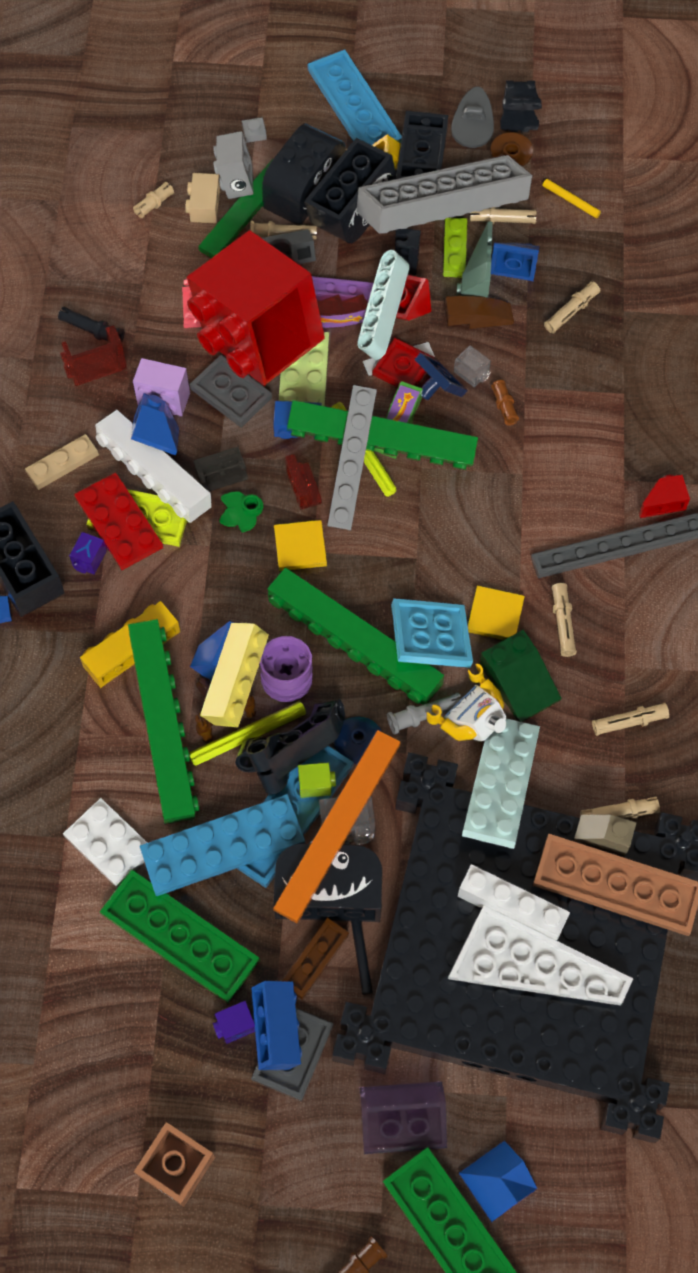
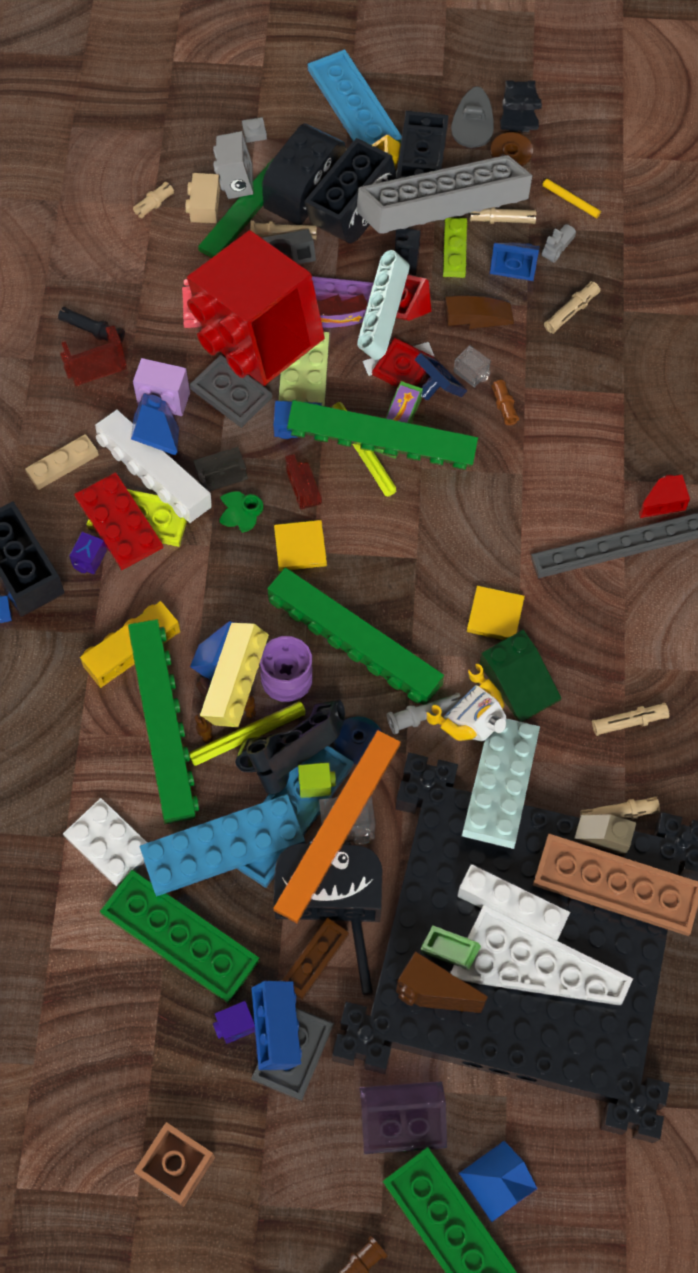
(351, 457): light grey plate -> none
(431, 633): medium azure plate -> none
(434, 987): none -> reddish brown slope
(450, 947): none -> bright green tile
(478, 270): sand green wedge -> none
(558, 242): none -> light grey bar
(562, 610): tan pin -> none

